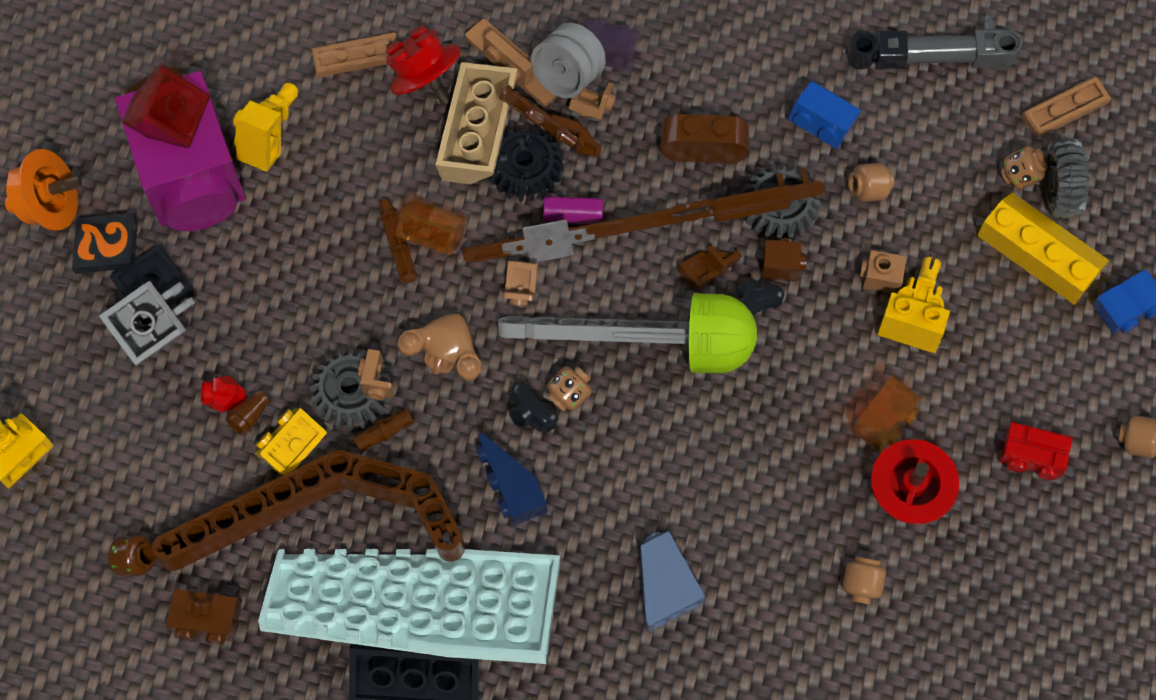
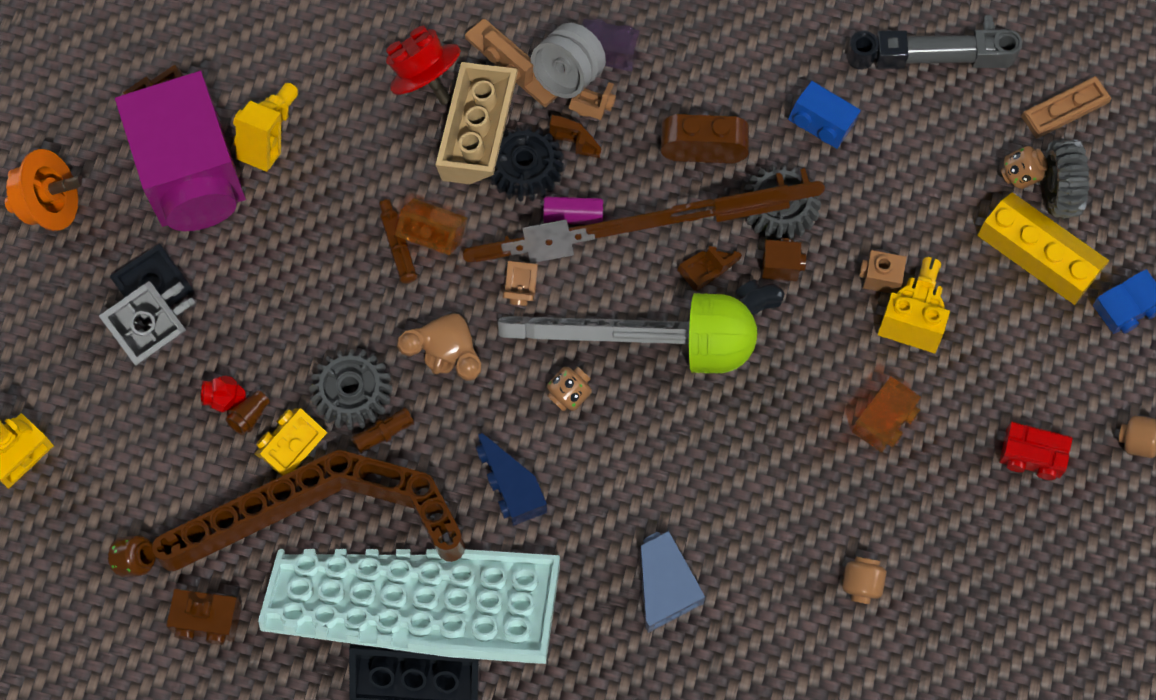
(104, 243): black tile -> none
(167, 108): clear red slope -> none
(352, 55): medium nougat tile -> none
(370, 372): medium nougat bracket -> none
(530, 410): black piece -> none
(536, 115): reddish brown piece -> none
(870, 182): medium nougat head -> none
(915, 481): red piece -> none

